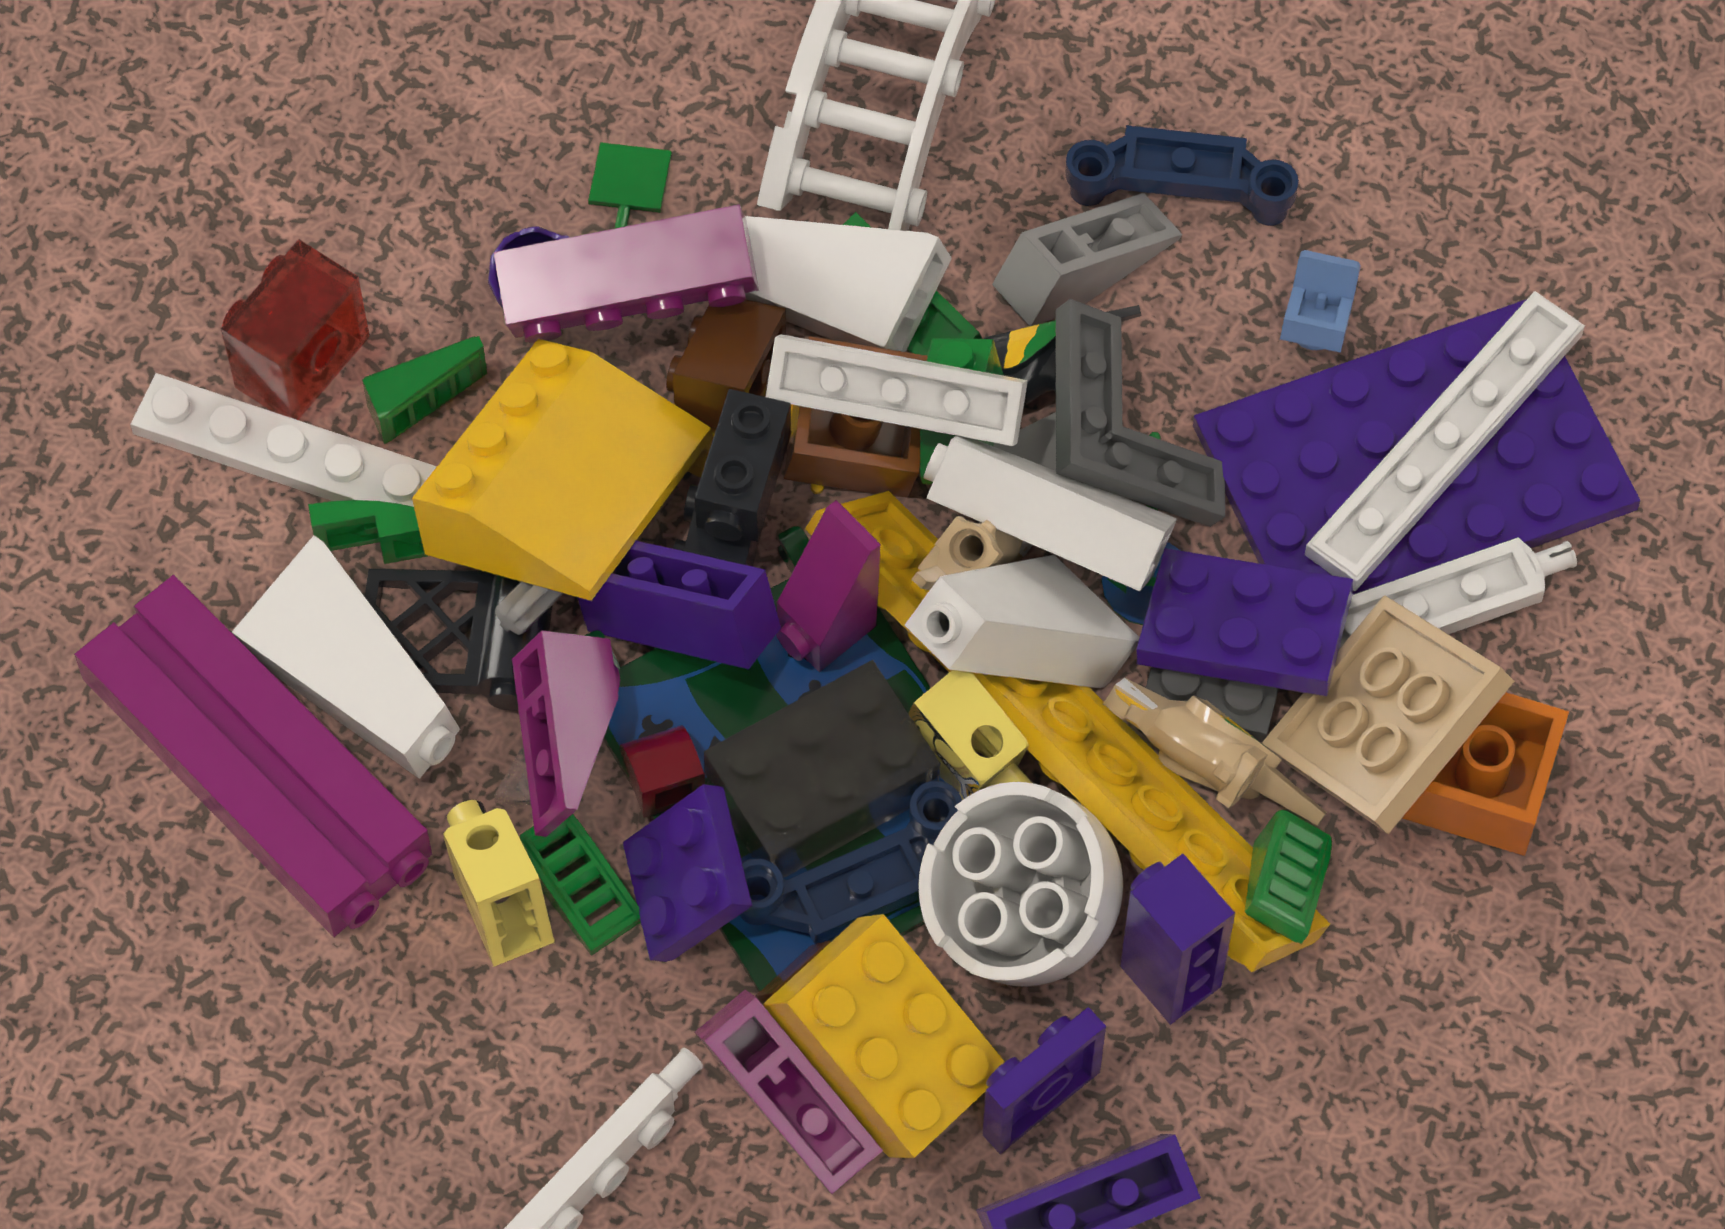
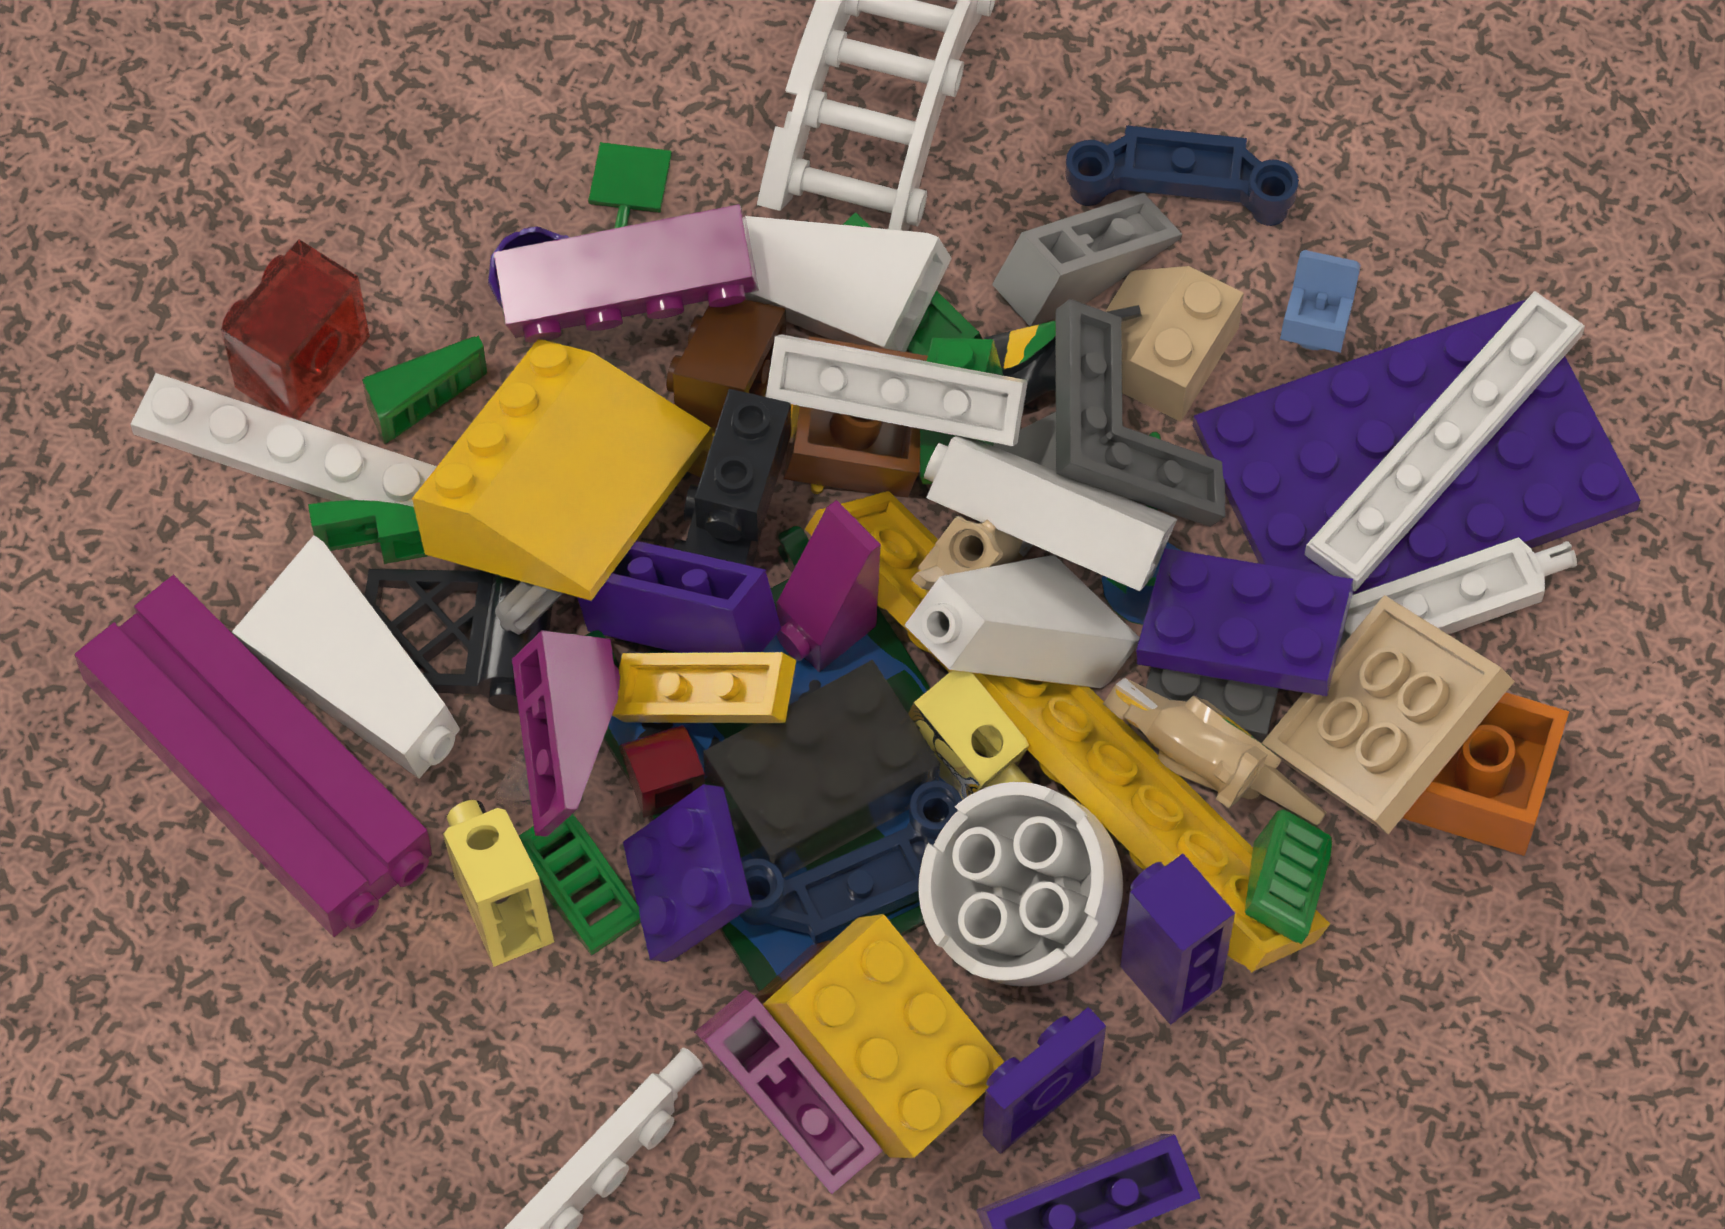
(704, 687): none -> yellow plate
(1177, 338): none -> tan slope

